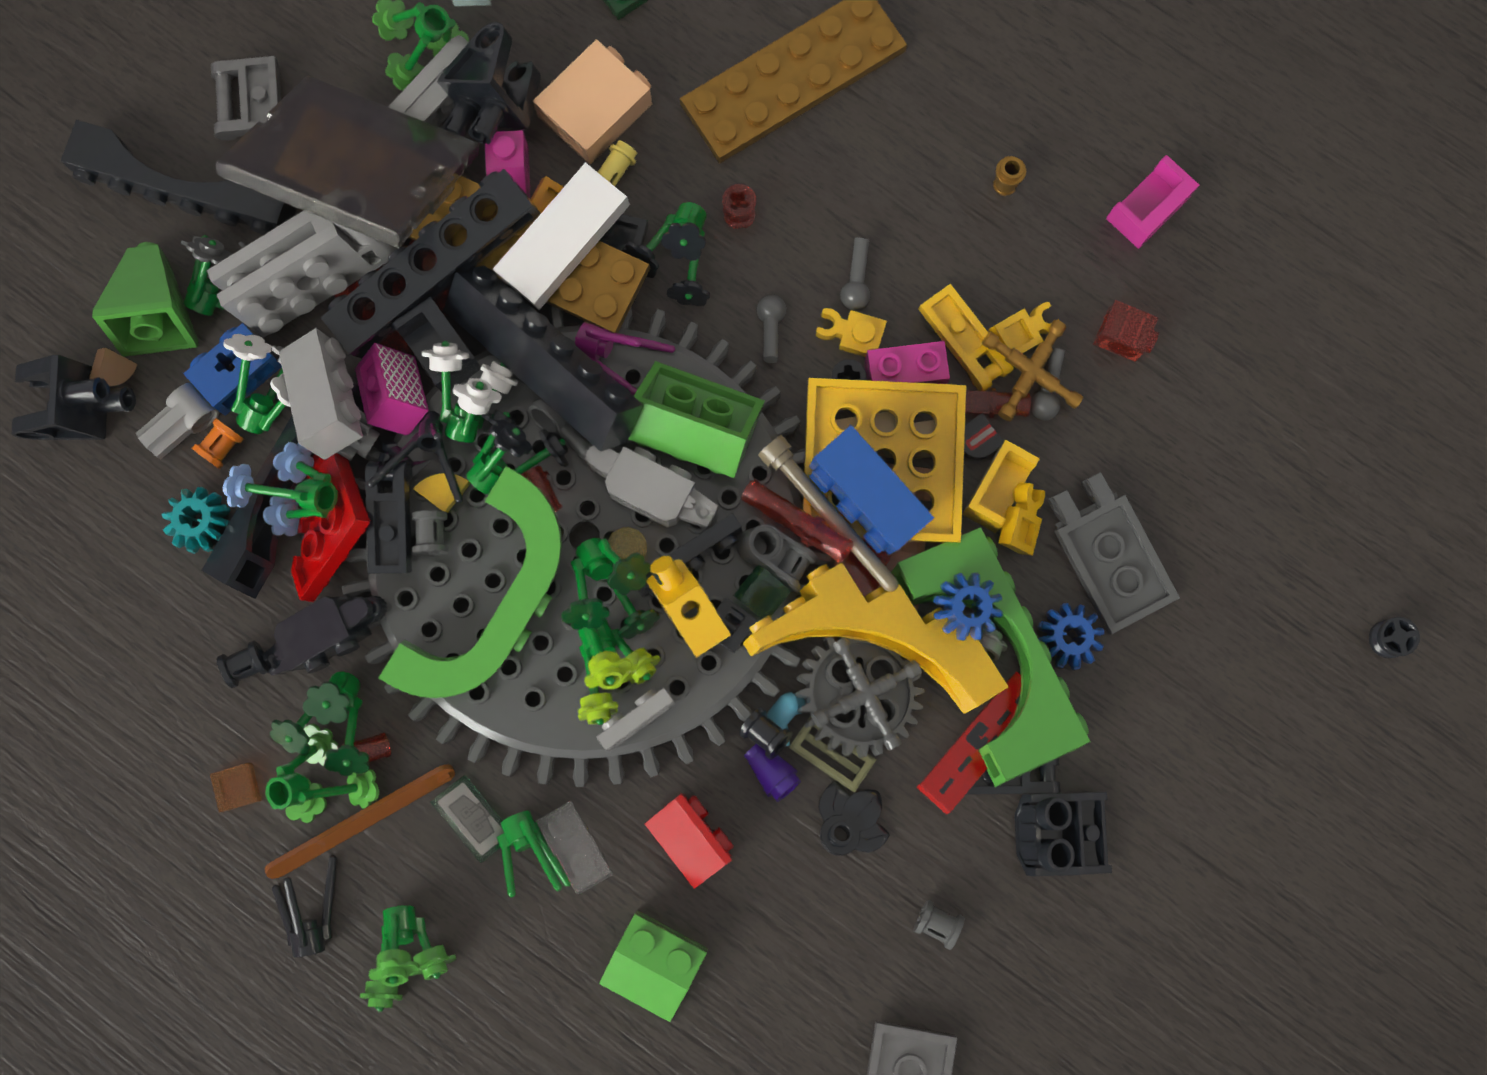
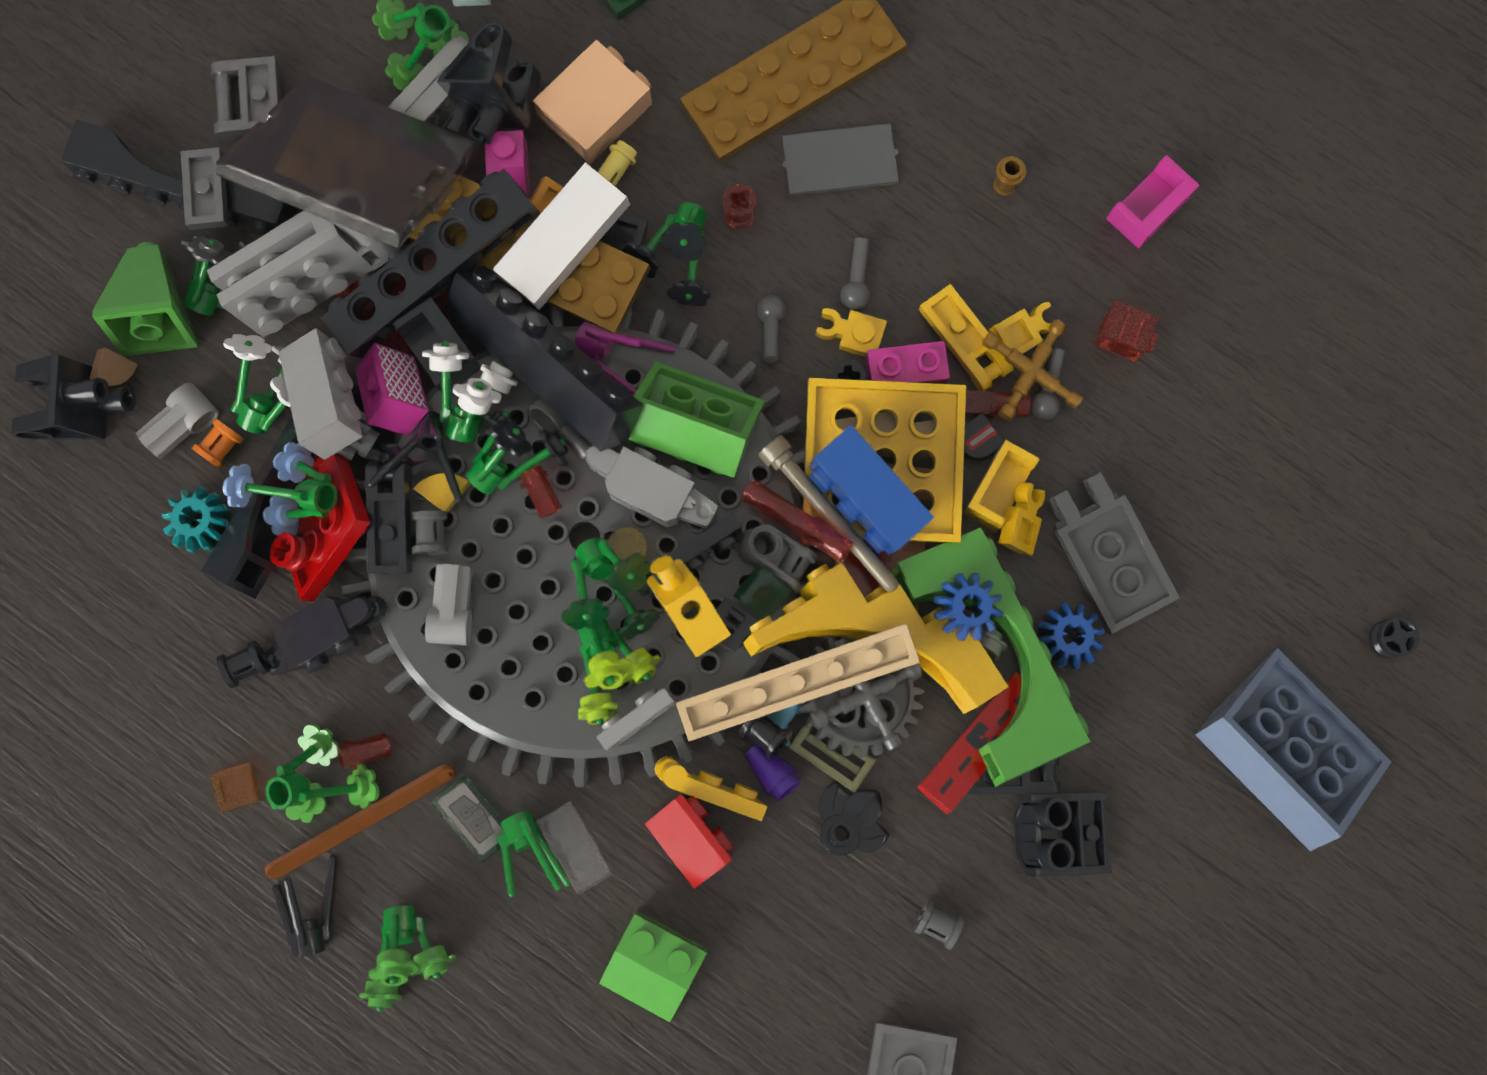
(203, 190): none -> flat silver plate
(217, 383): blue brick -> none
(289, 551): none -> red bush
(328, 704): dark green plant -> none
(438, 677): bright green arch -> none
(449, 617): none -> light grey piece
(709, 788): none -> yellow plate
(797, 682): none -> tan plate
(840, 159): none -> dark grey piece
(1295, 751): none -> sand blue slope

